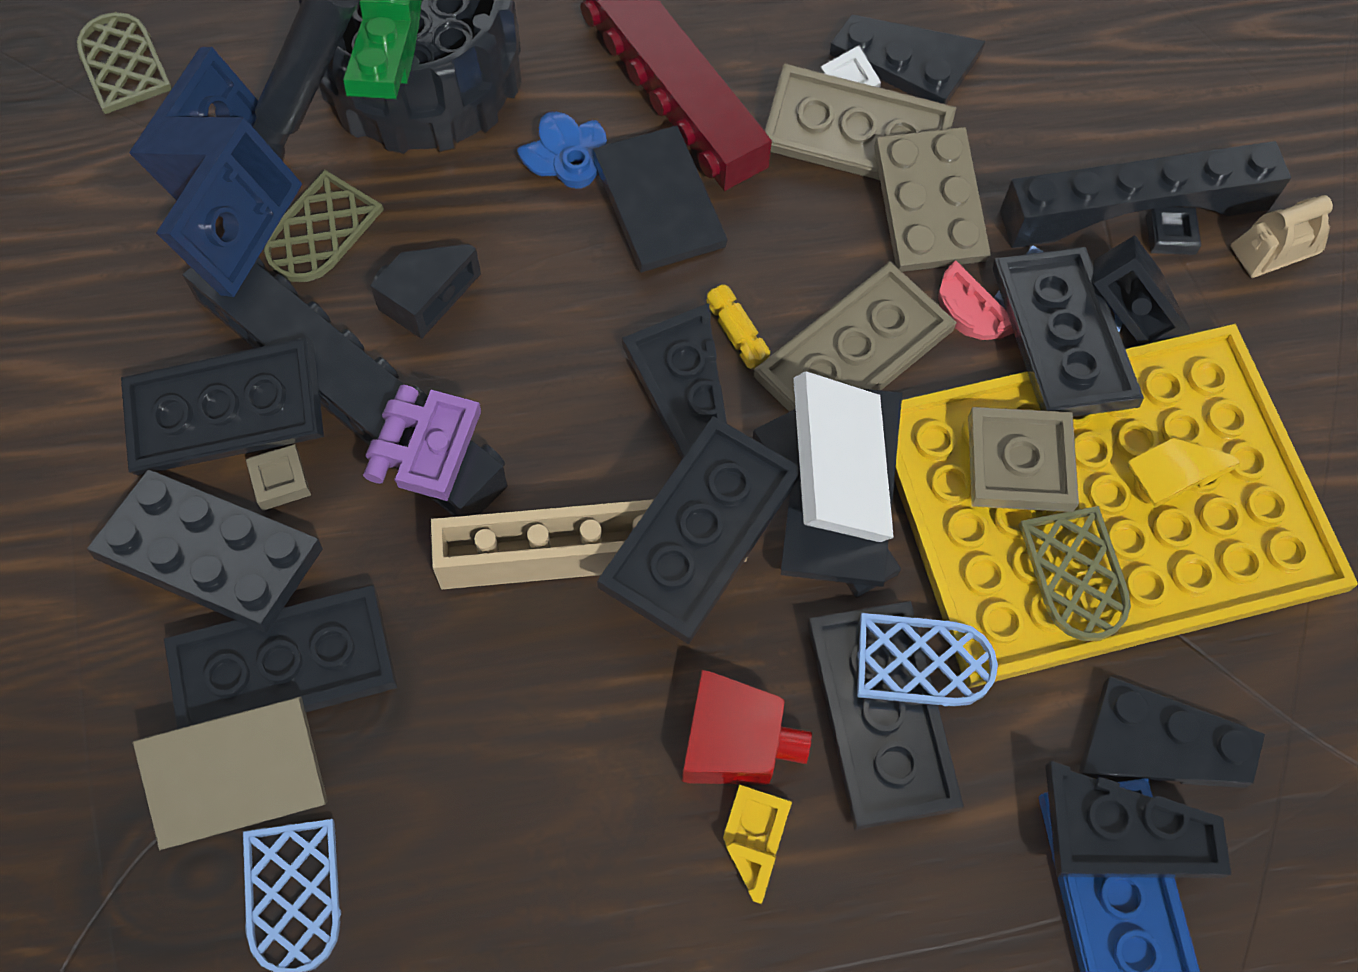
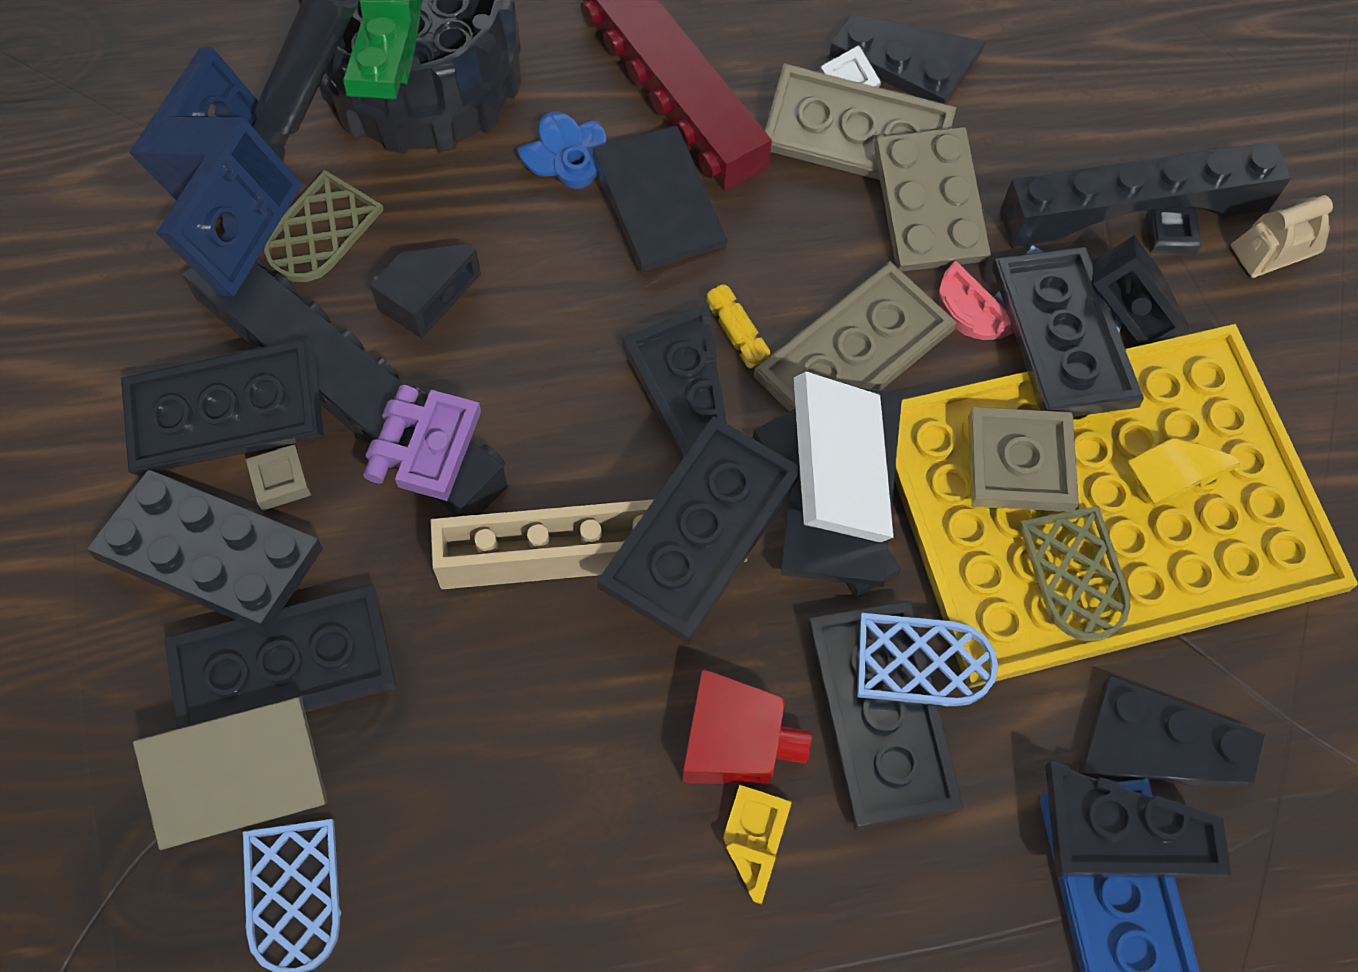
(130, 97): olive window -> none

